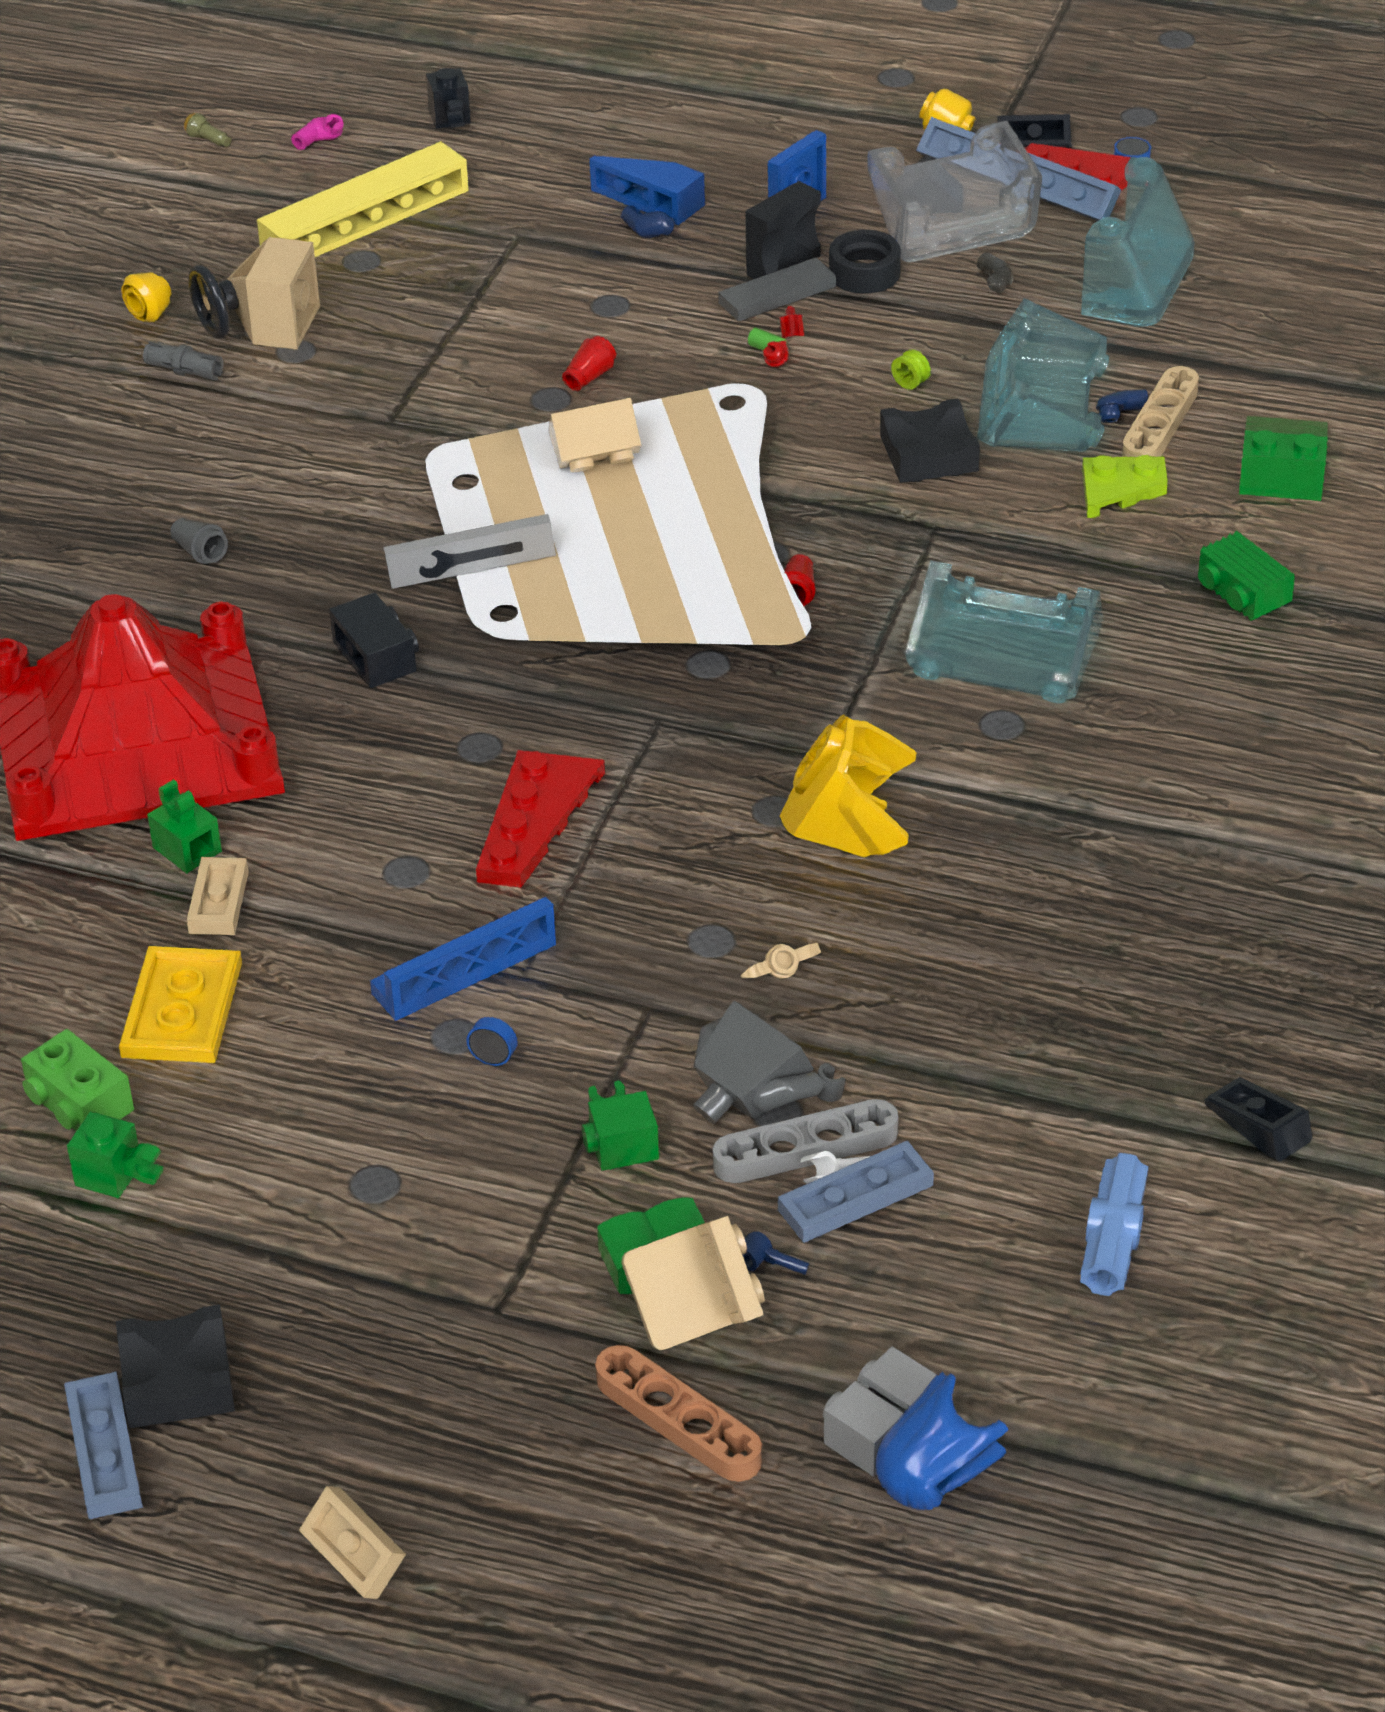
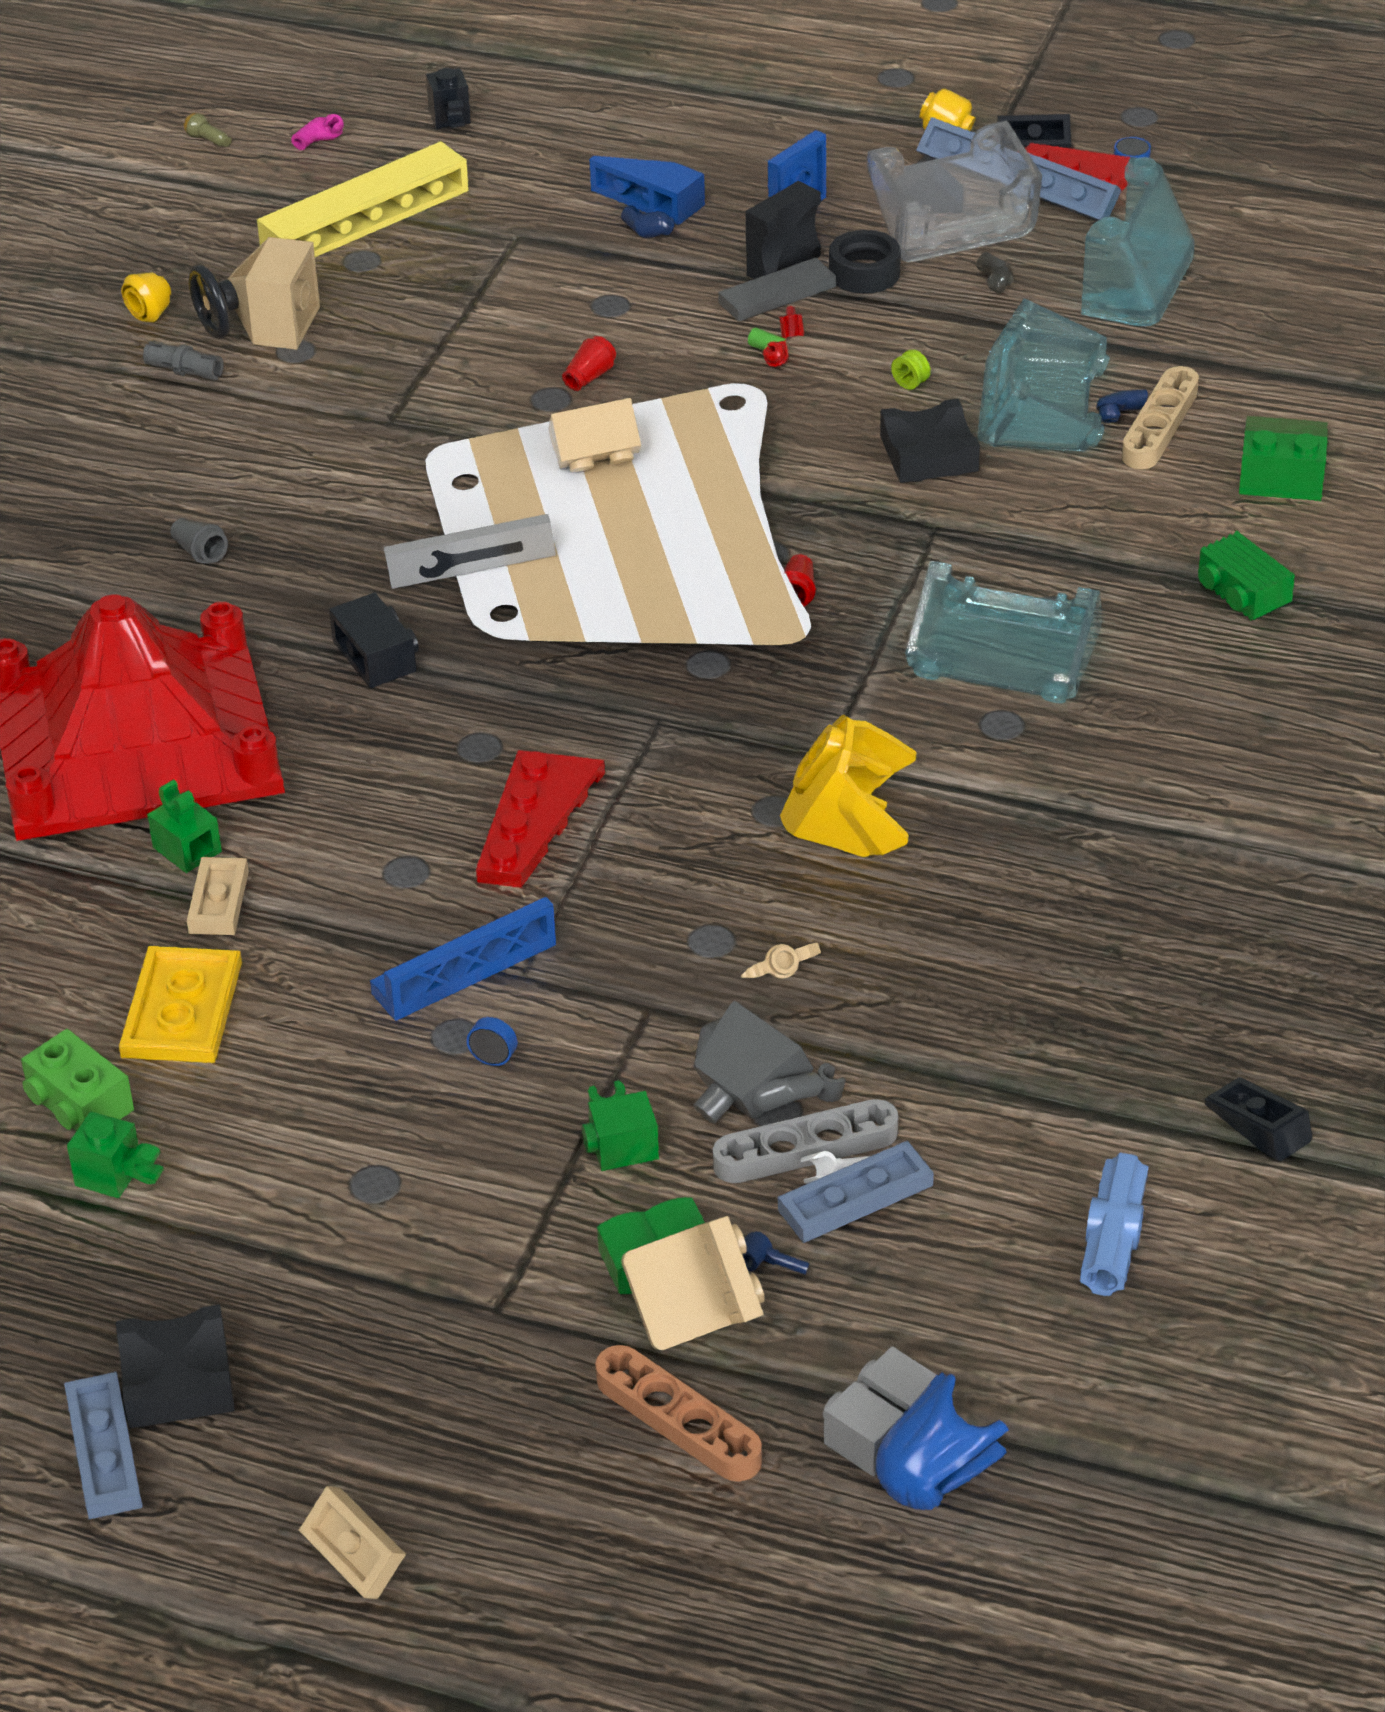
(1122, 481): lime wing -> none

